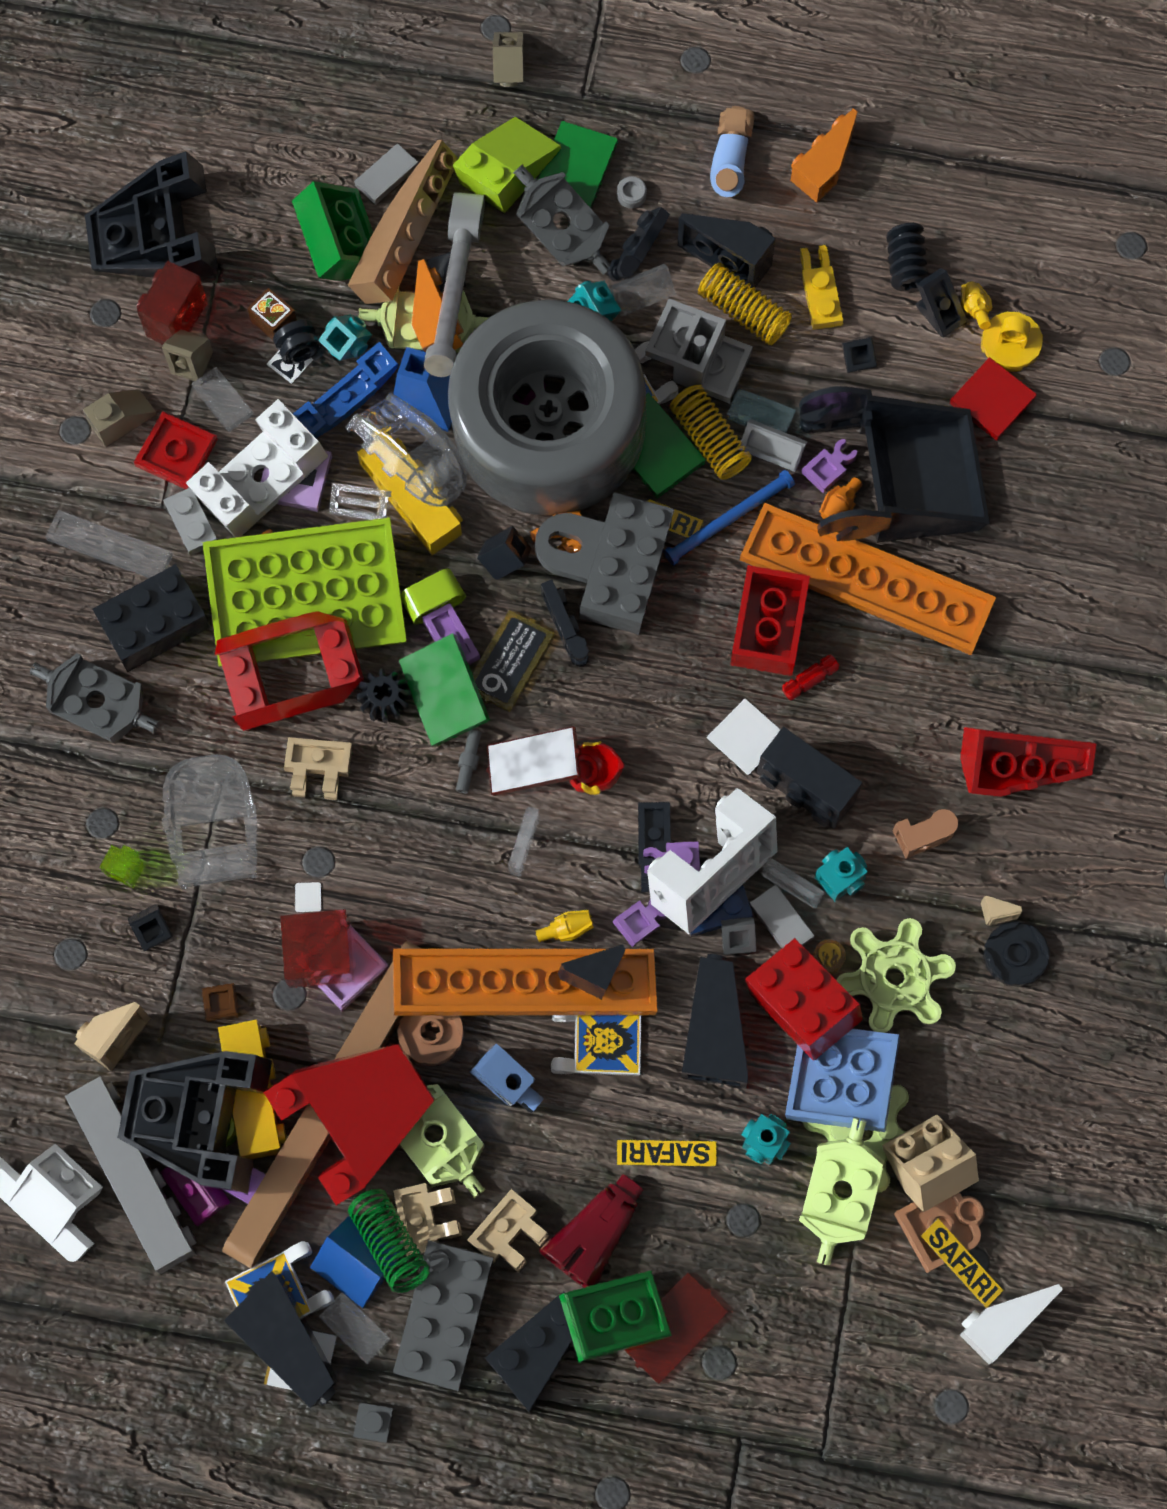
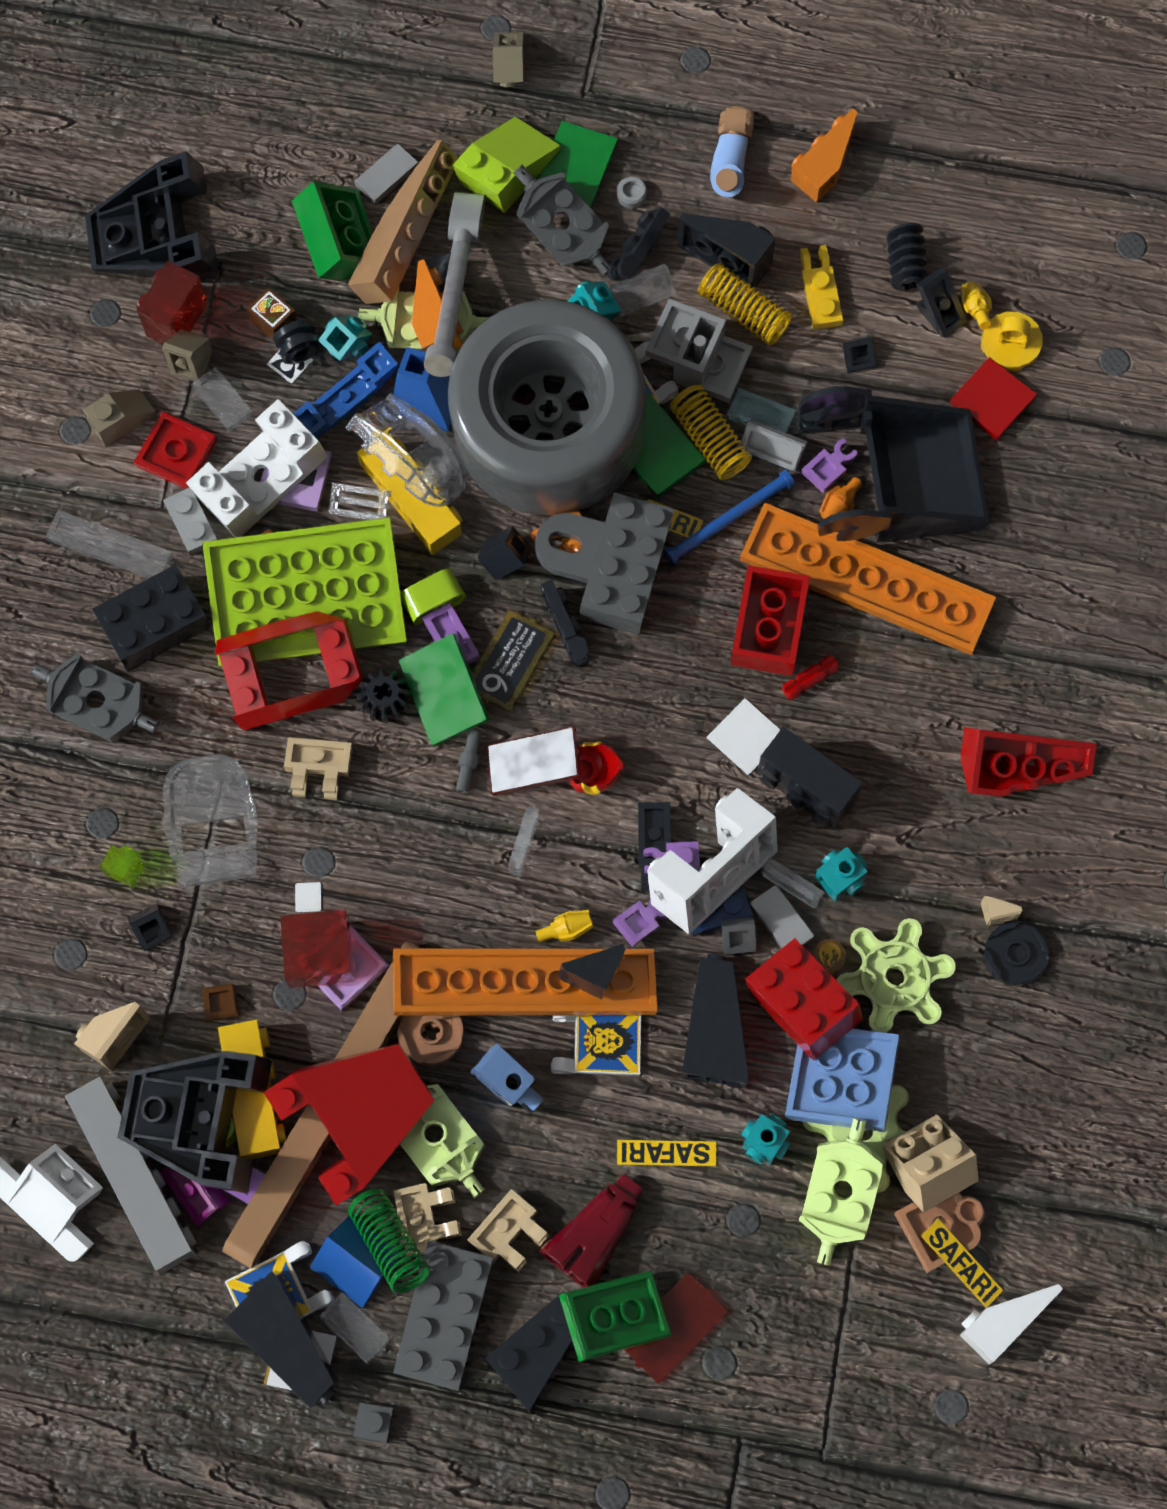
(925, 834): nougat leg -> none

